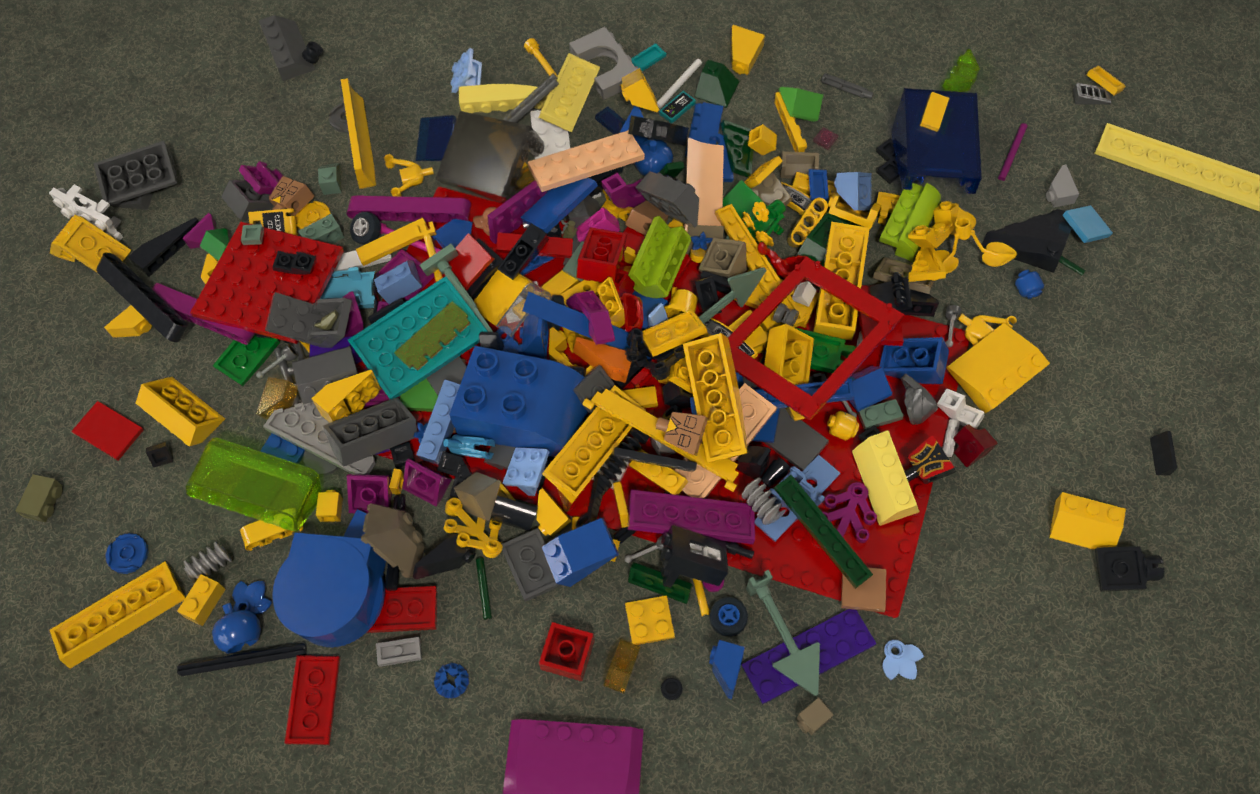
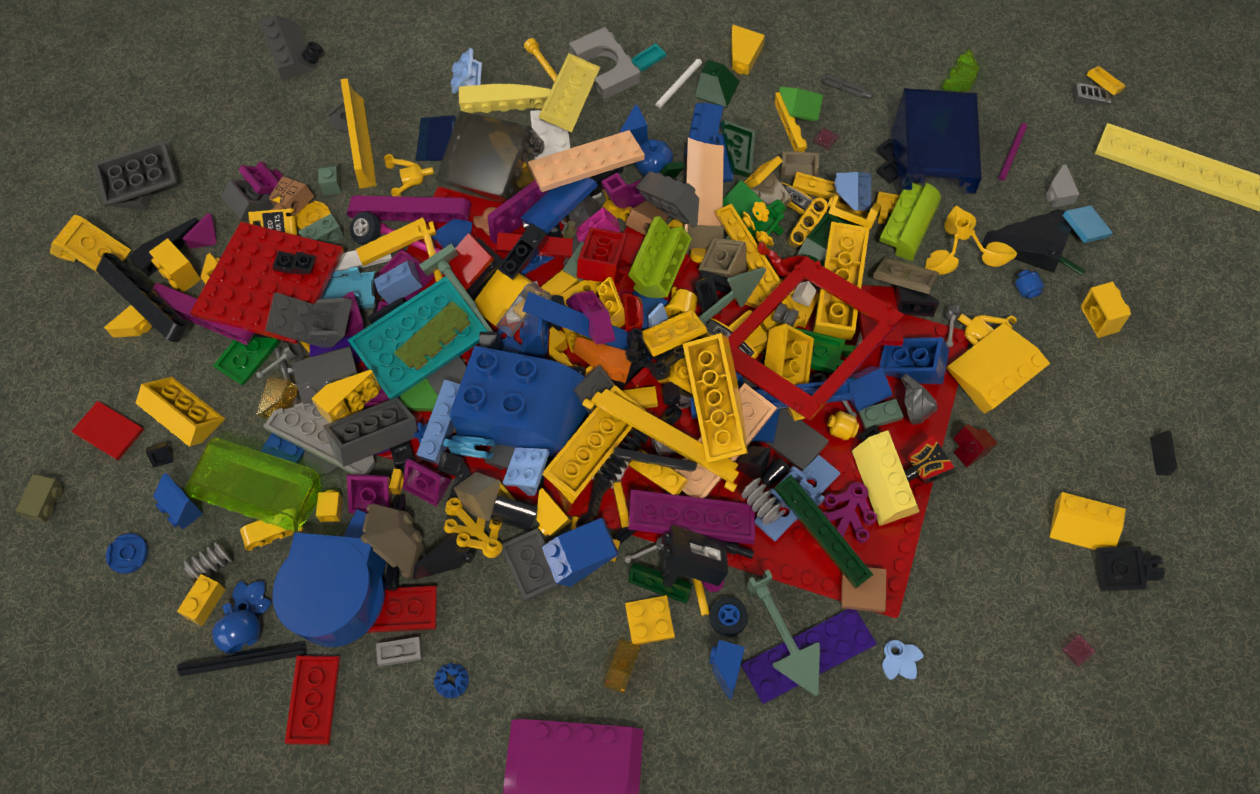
(89, 210): white piece -> none
(116, 615): yellow arch -> none
(174, 266): none -> yellow brick
(175, 503): none -> blue slope
(215, 242): green slope -> none
(252, 234): sand green plate -> none
(327, 321): olive bar -> none
(484, 594): dark green piece -> none
(533, 99): dark grey bar -> none
(566, 651): red brick -> none
(610, 120): clear blue tile -> none
(629, 255): yellow tile -> none
(638, 91): yellow slope -> none
(658, 130): black slope -> none
(671, 688): black plate -> none
(677, 107): tile -> none
(683, 430): medium nougat torso -> none
(700, 241): blue plant -> none
(762, 140): yellow brick -> none
(814, 717): dark tan brick -> none
(818, 184): blue tile -> none
(894, 292): black hinge -> none
(927, 266): yellow wing -> none
(933, 237): yellow slope -> none
(934, 111): yellow tile -> none
(949, 442): white axle -> none
(955, 407): white slope -> none
(1078, 650): none -> clear pink plate
(1105, 309): none -> yellow brick

